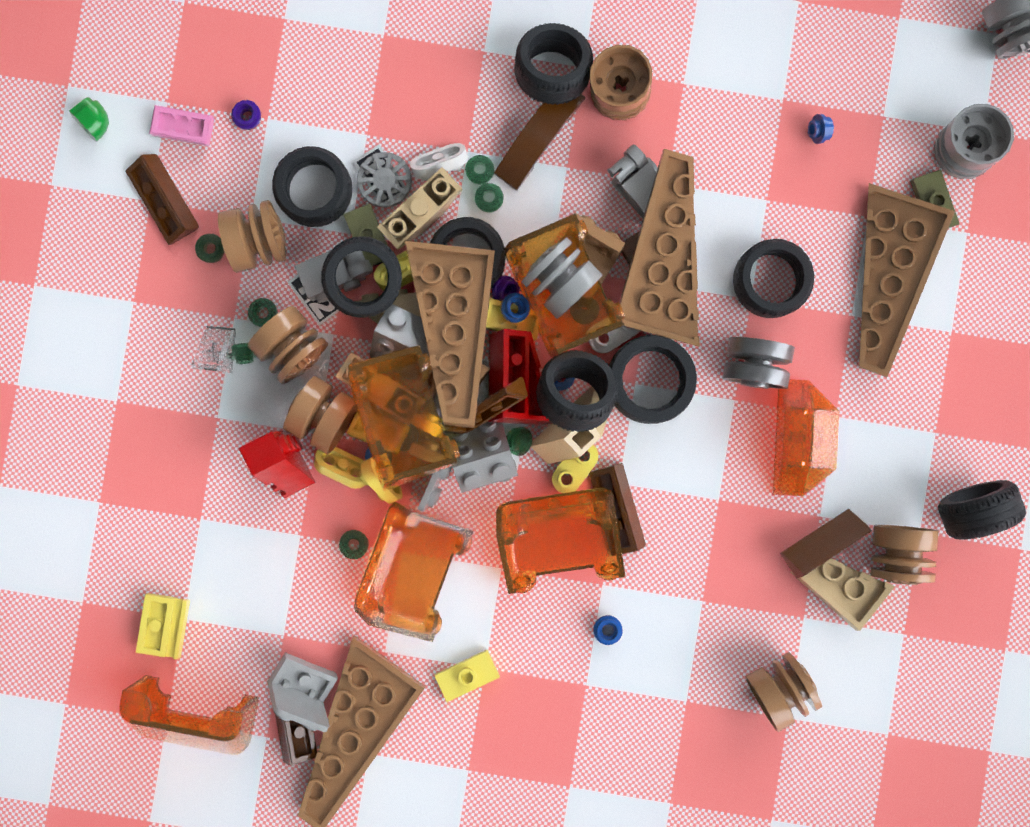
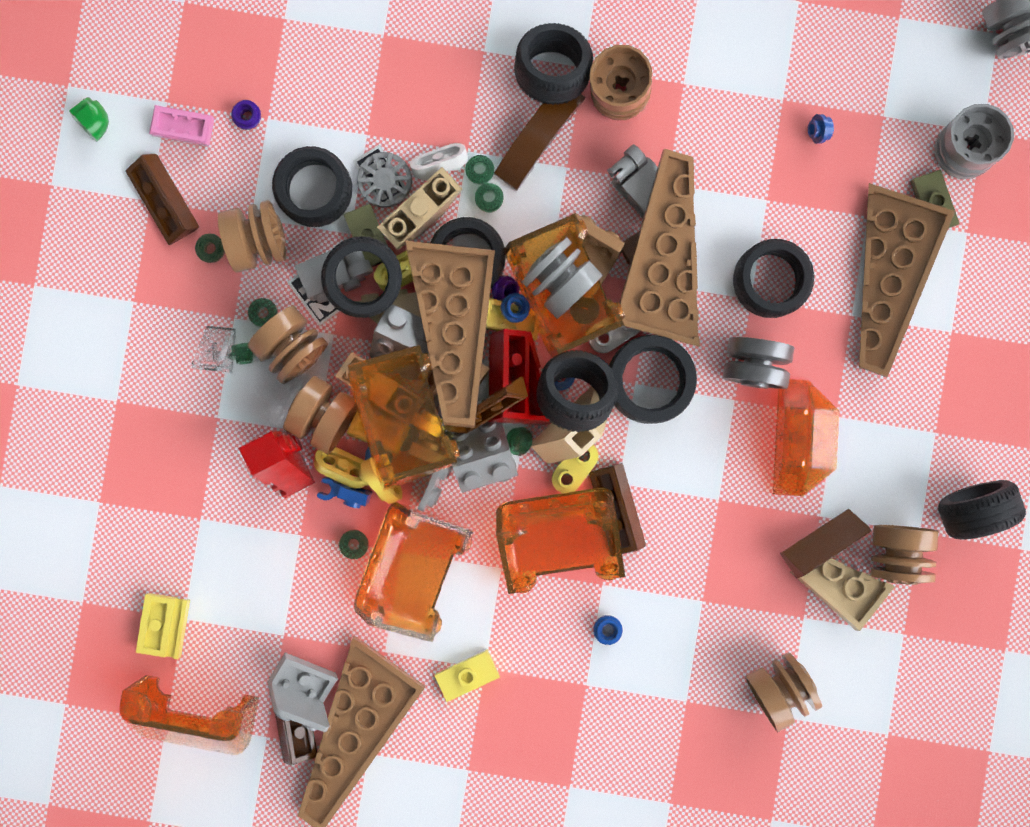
(352, 496): none -> blue plate

